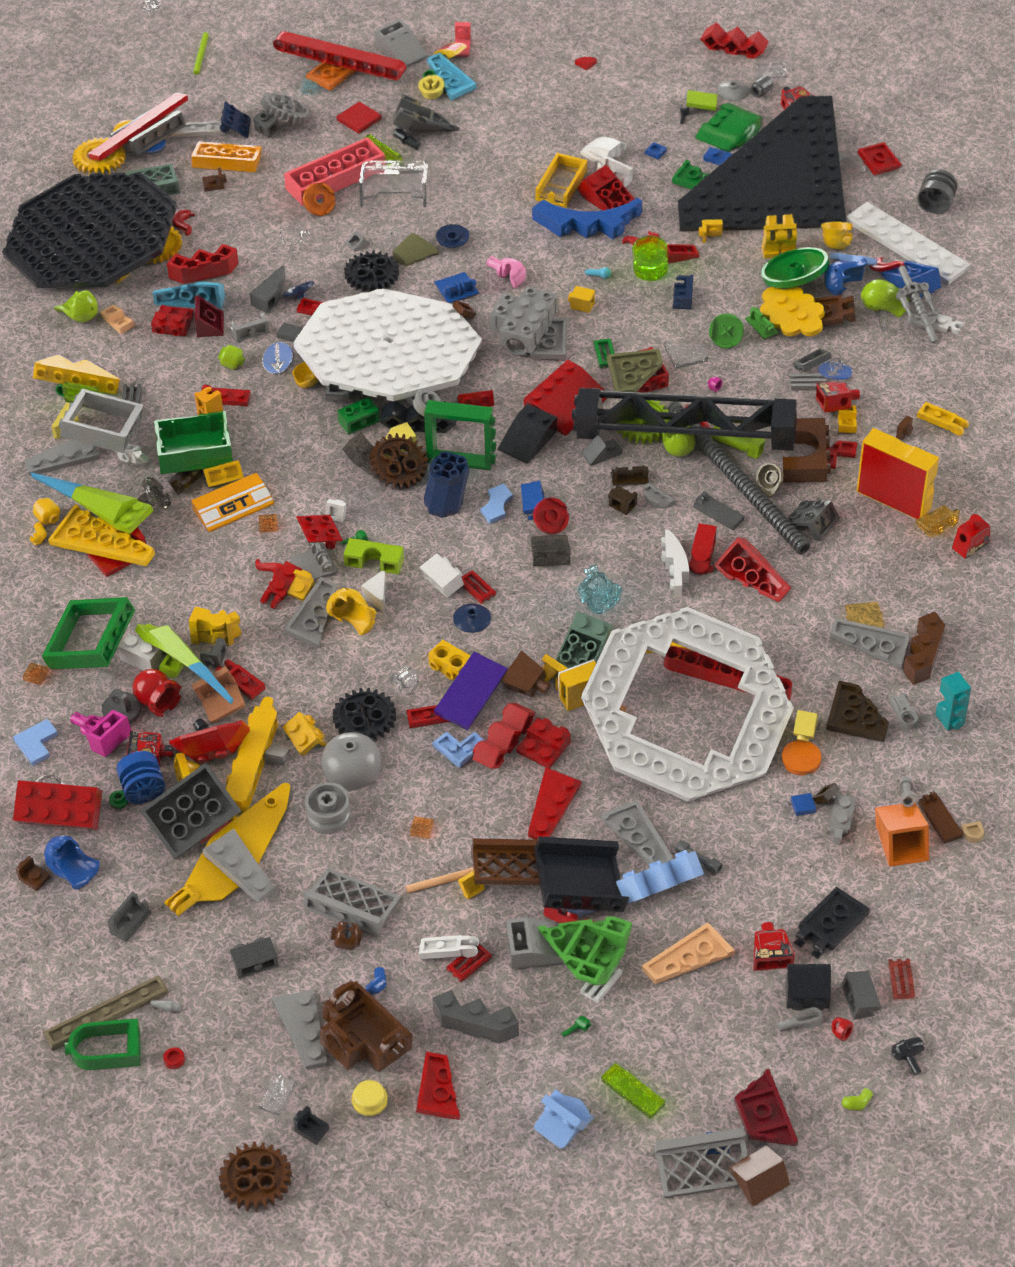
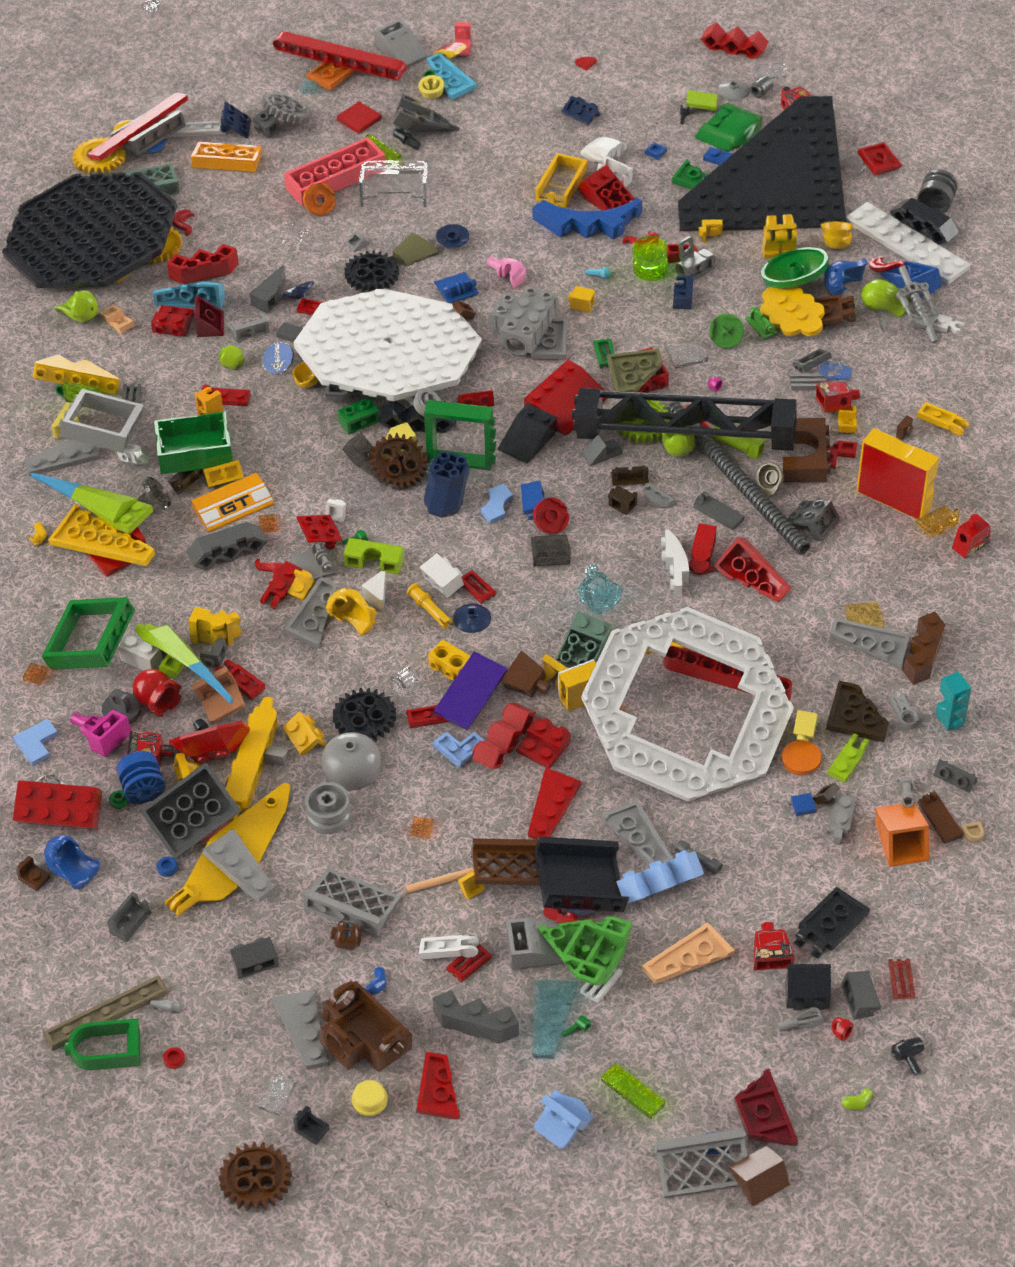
(46, 511): yellow head -> none
(167, 866): none -> blue tile
(200, 53): lime bar -> none
(214, 182): reddish brown bracket -> none
(226, 545): none -> dark grey brick
(423, 600): none -> yellow pin
(551, 1012): none -> clear light blue wing
(580, 110): none -> dark blue bracket
(694, 262): none -> flat silver piece
(845, 257): light blue tile -> none
(847, 759): none -> lime hinge
(925, 219): none -> black brick
(955, 776): none -> dark grey hinge

